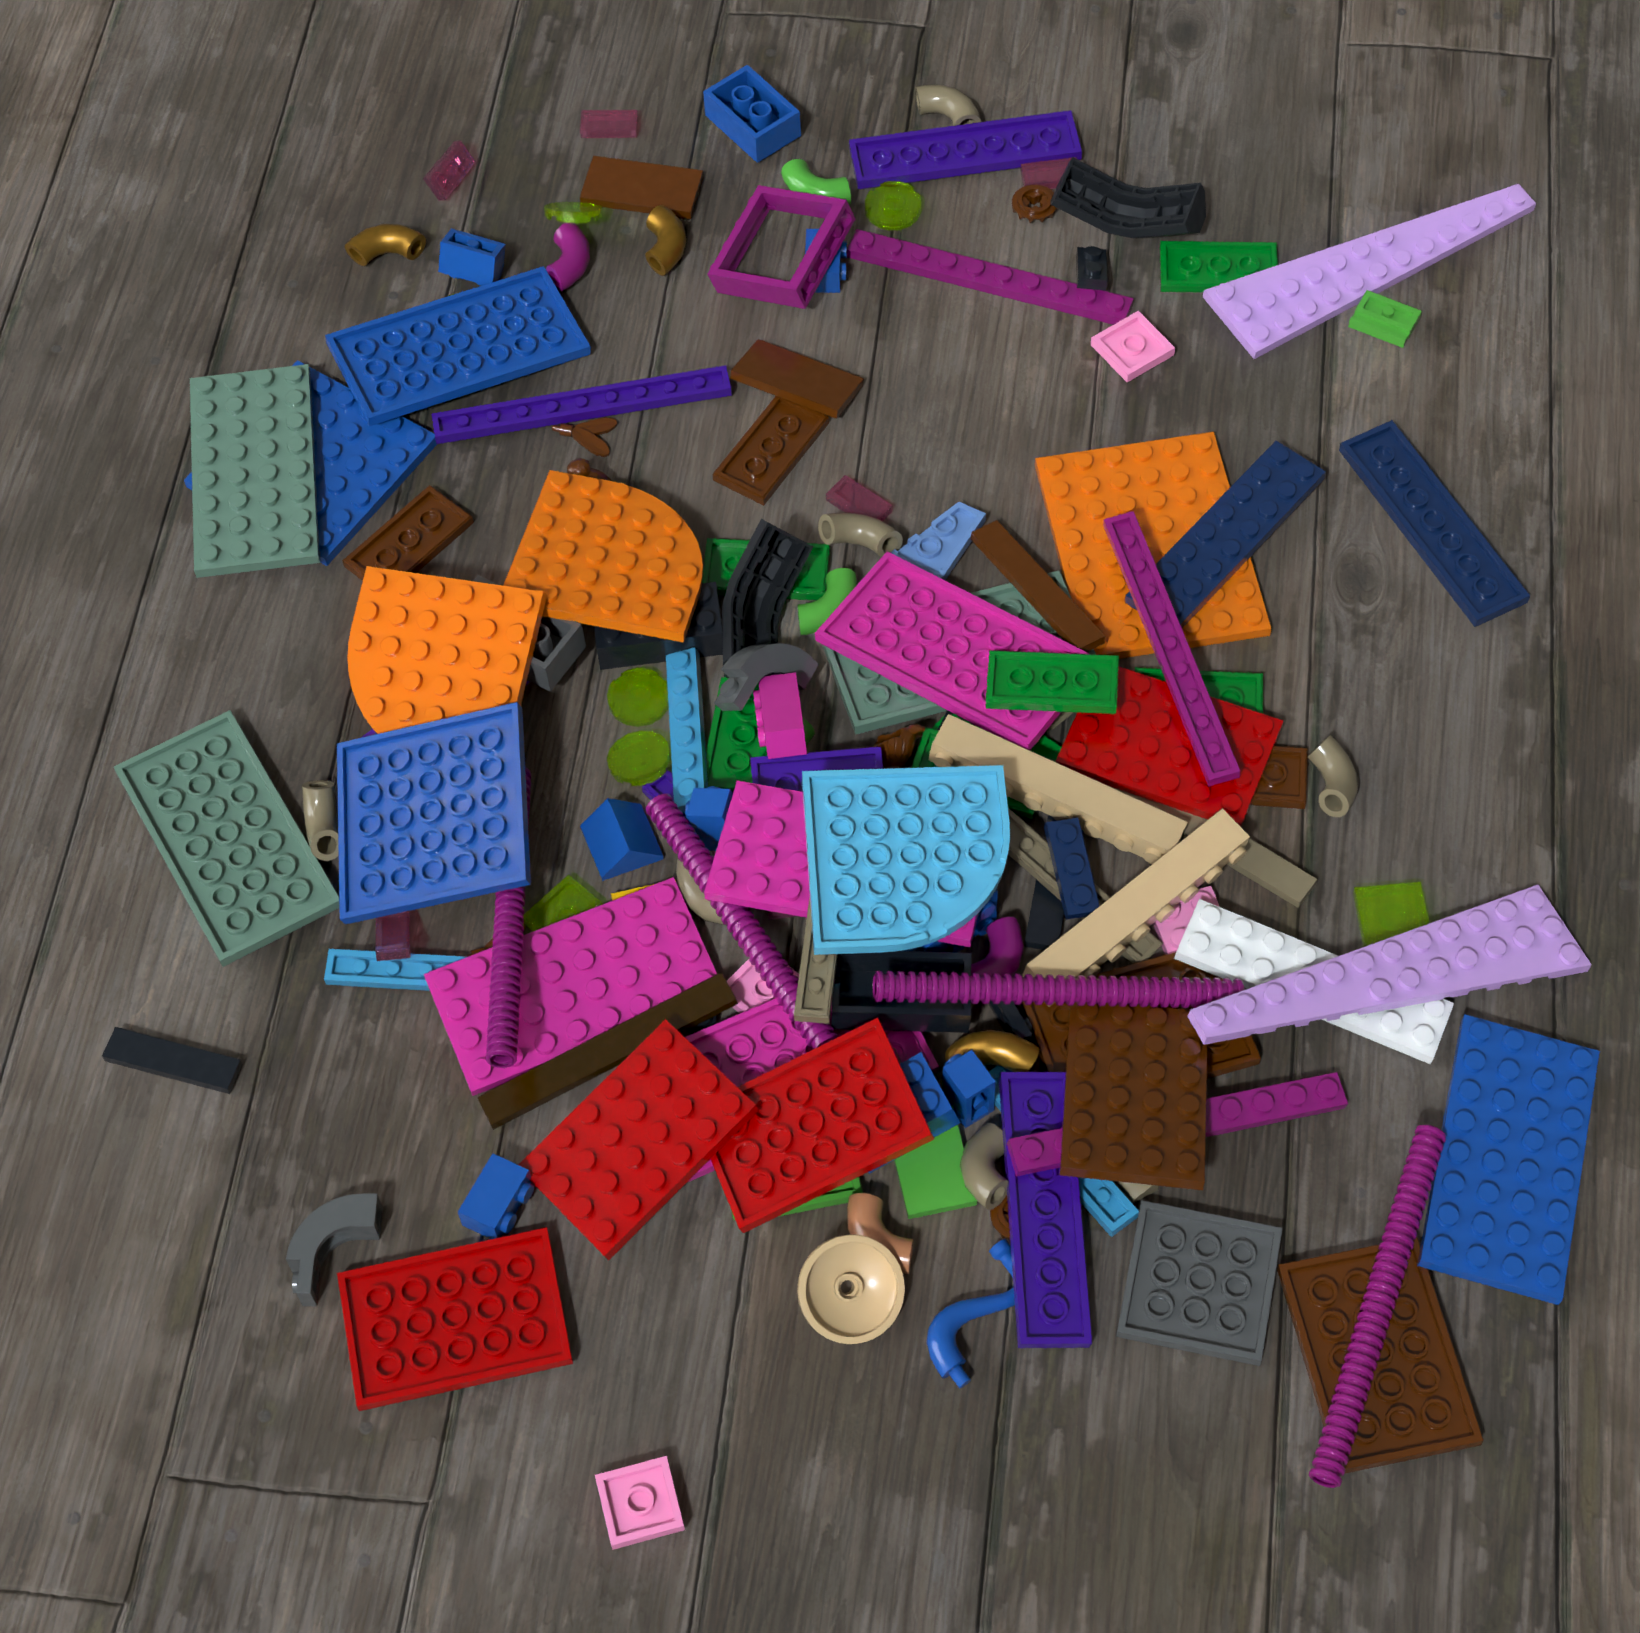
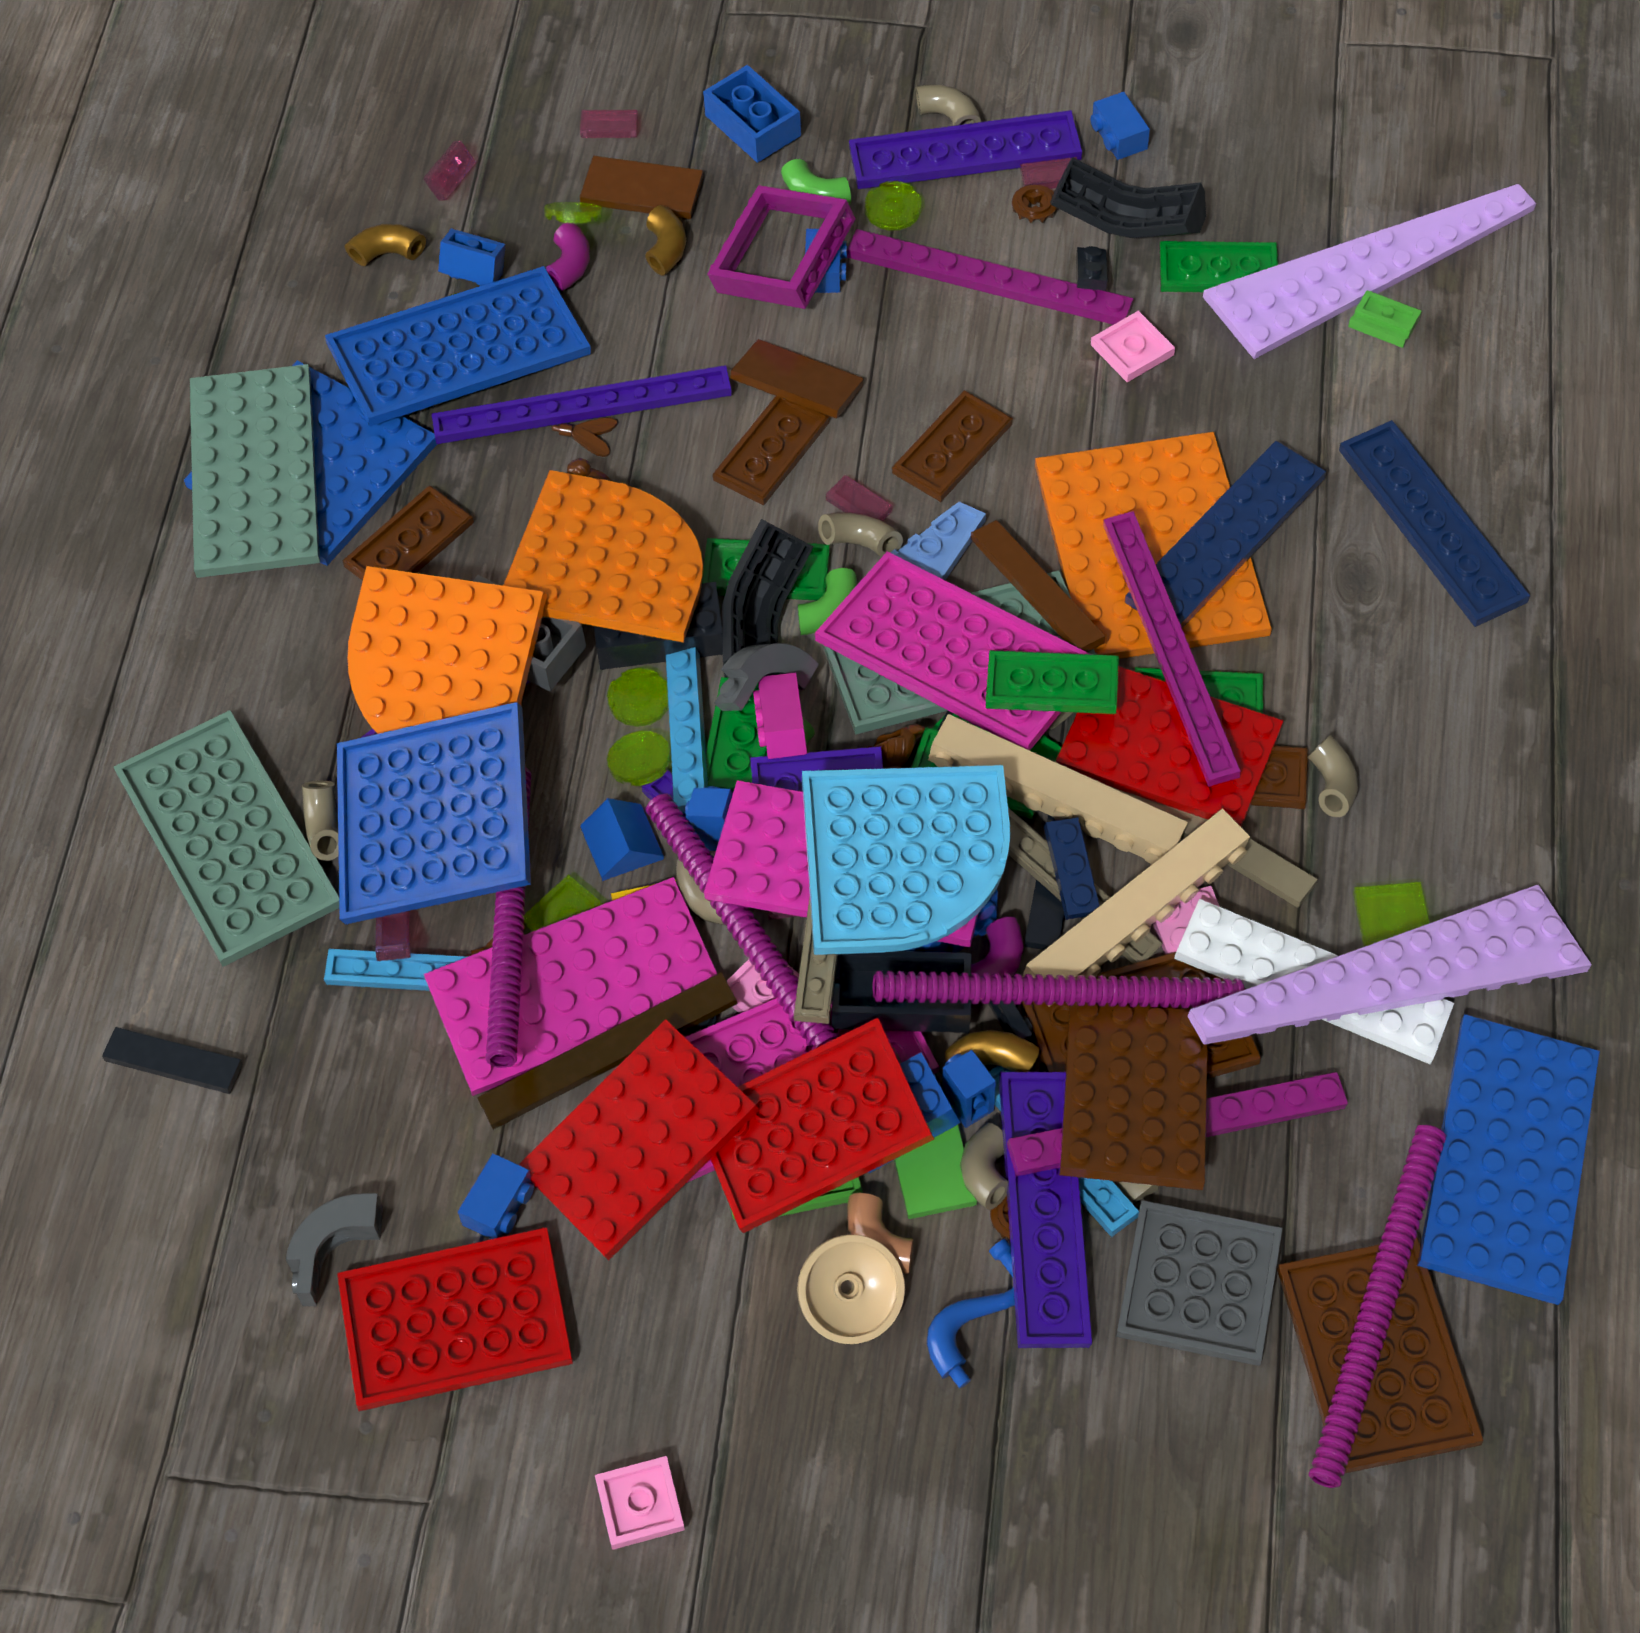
(952, 446): none -> reddish brown tile
(1120, 125): none -> blue brick

